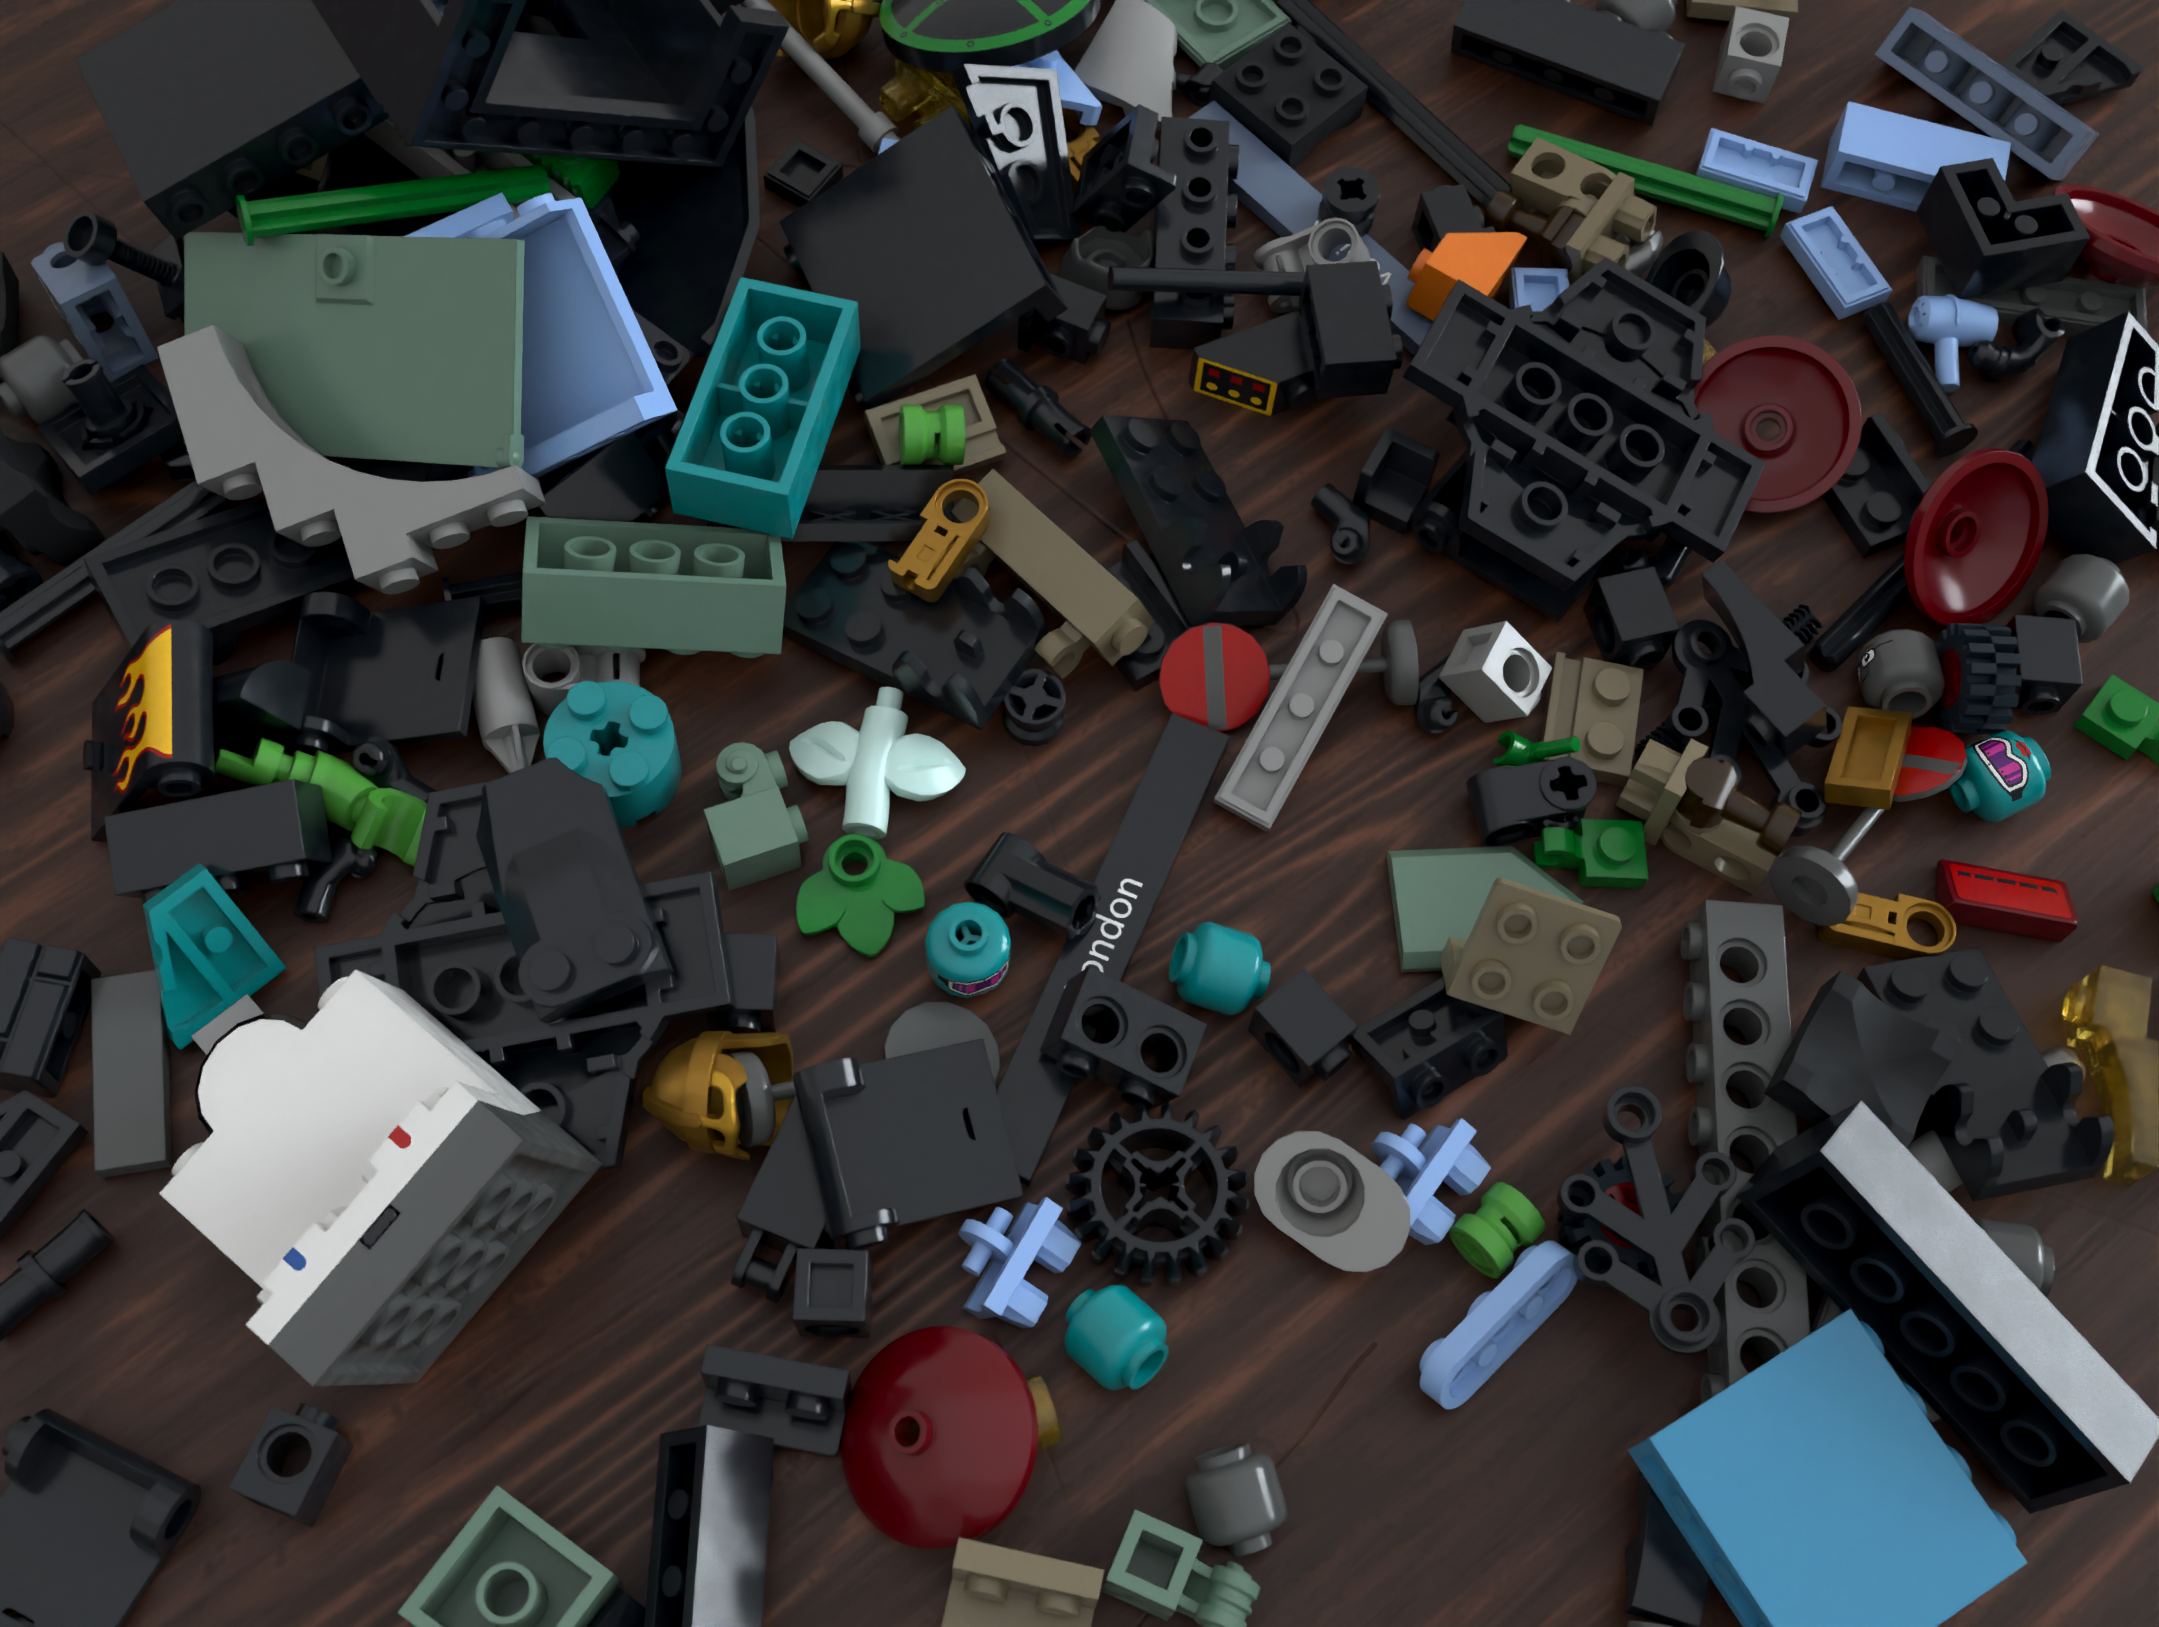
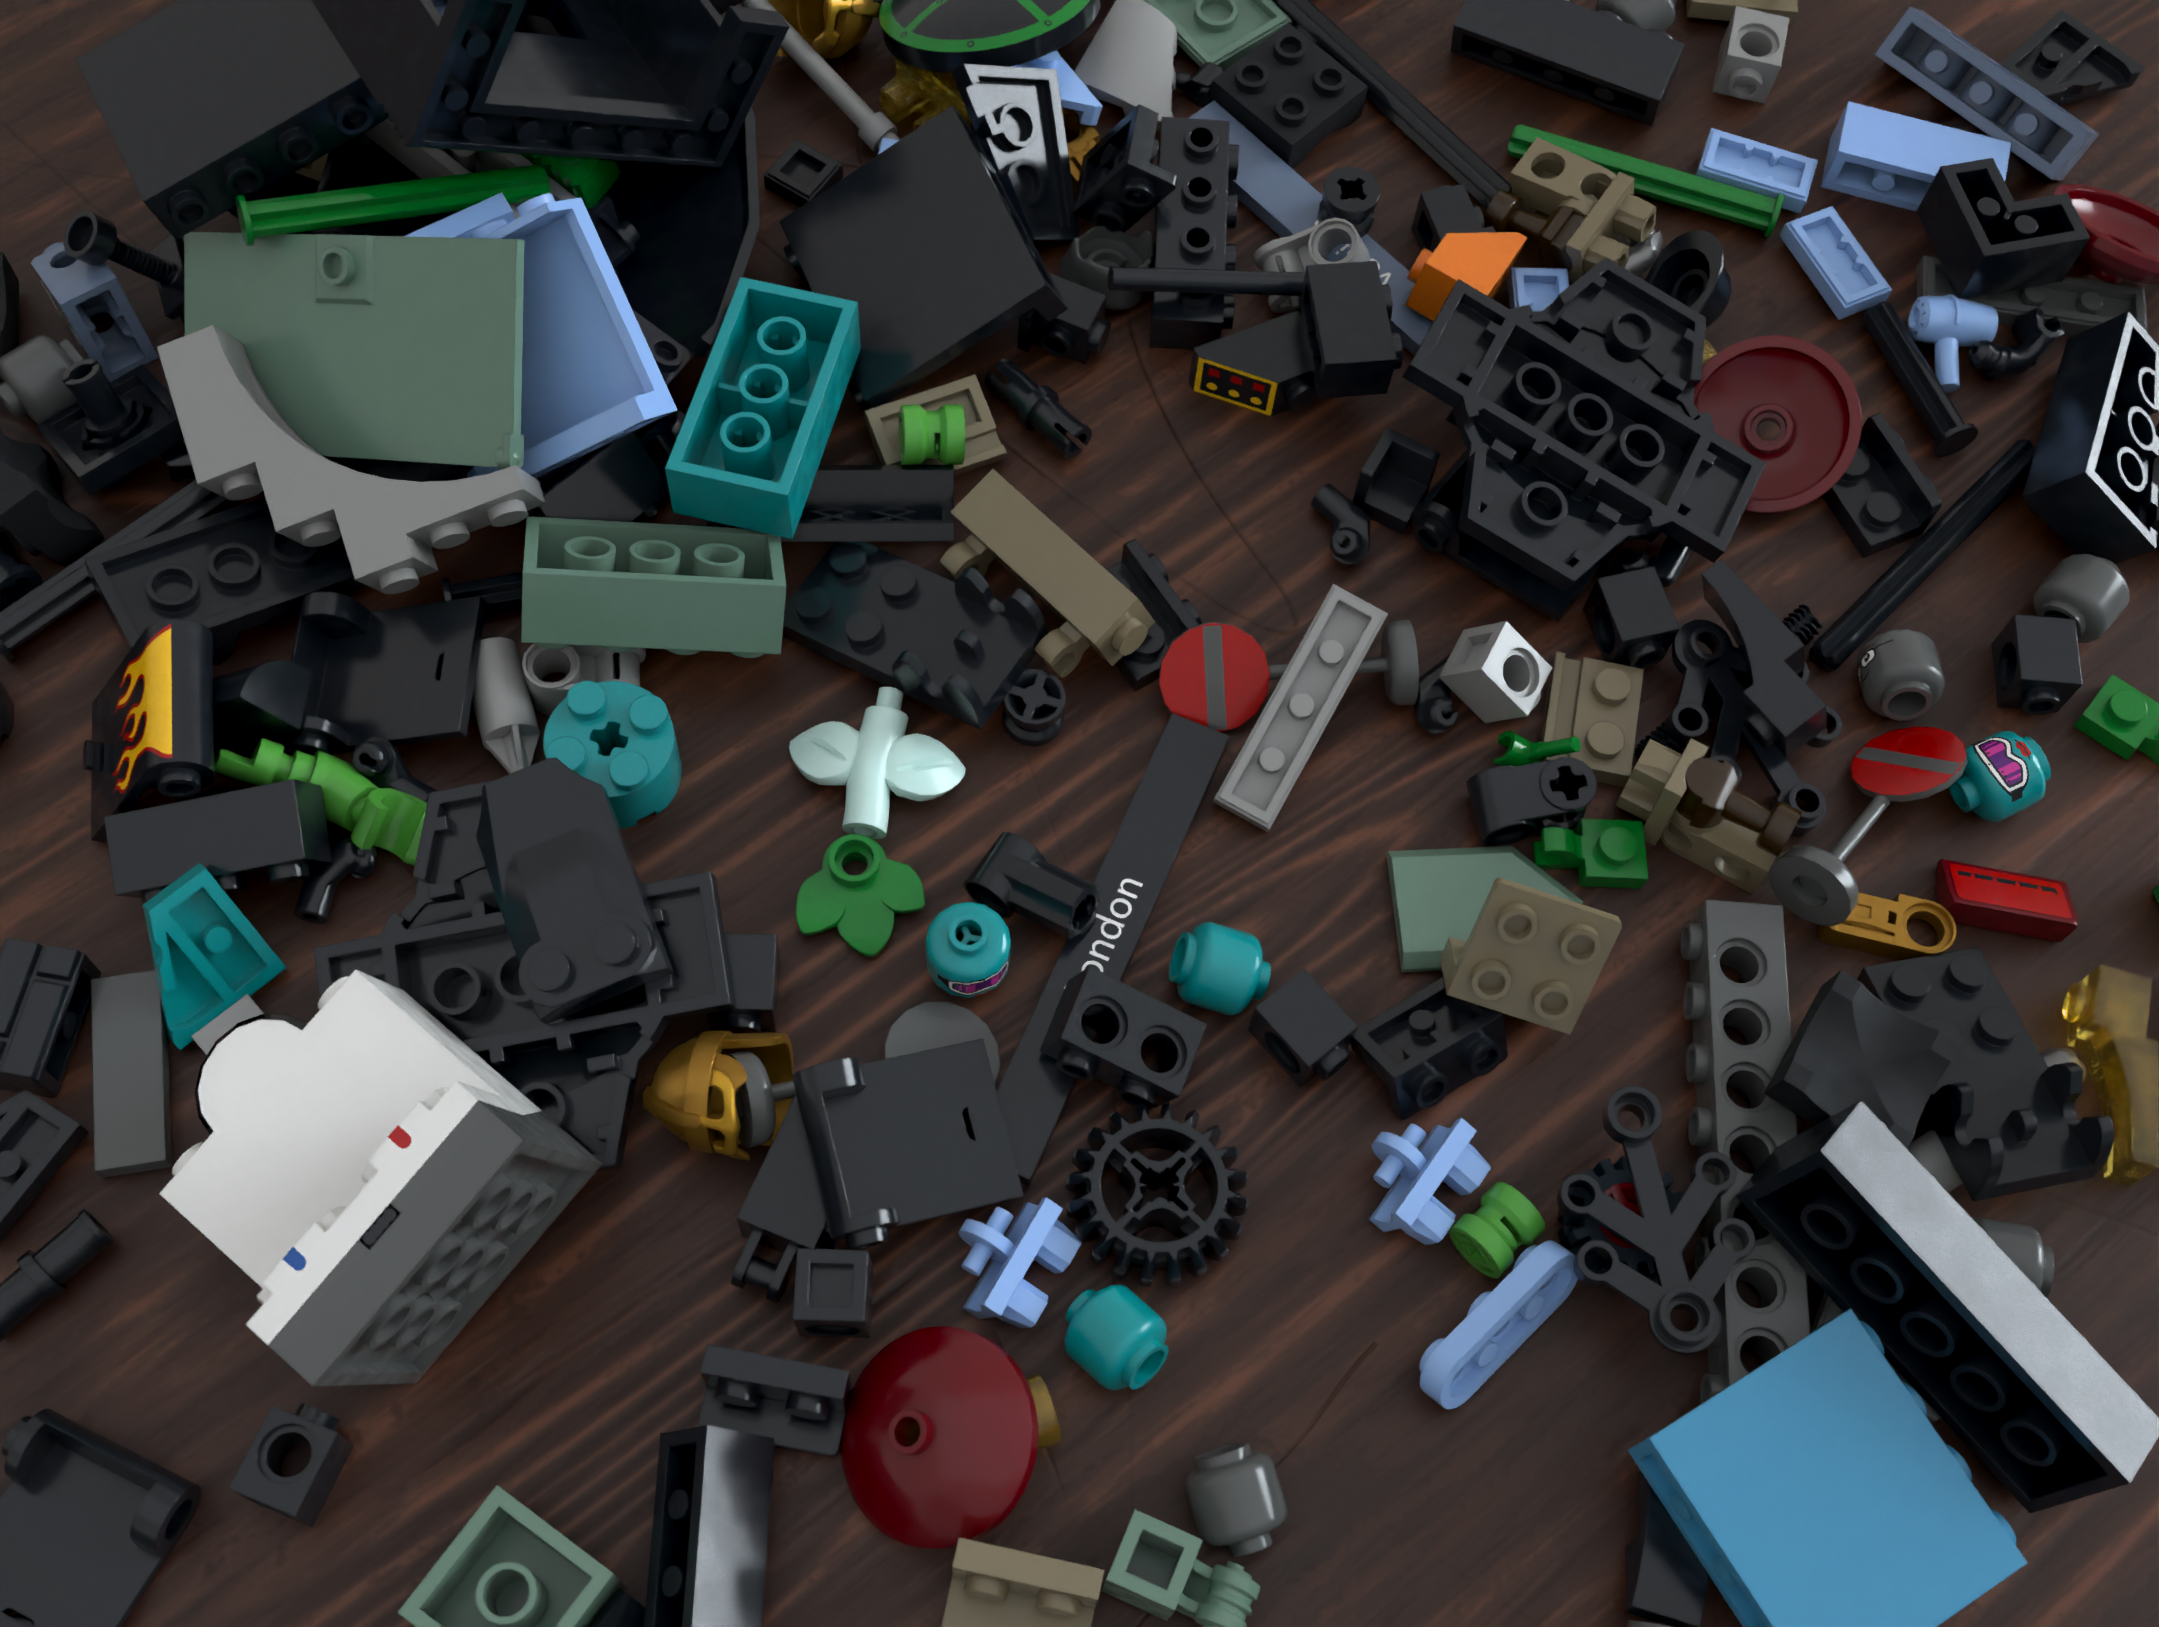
(754, 829): sand green brick -> none
(941, 544): pearl gold piece -> none
(1193, 526): black hinge -> none
(1332, 1201): light grey piece -> none
(1868, 757): pearl gold tile -> none
(1976, 537): dark red dish -> none
(1978, 678): black wheel -> none

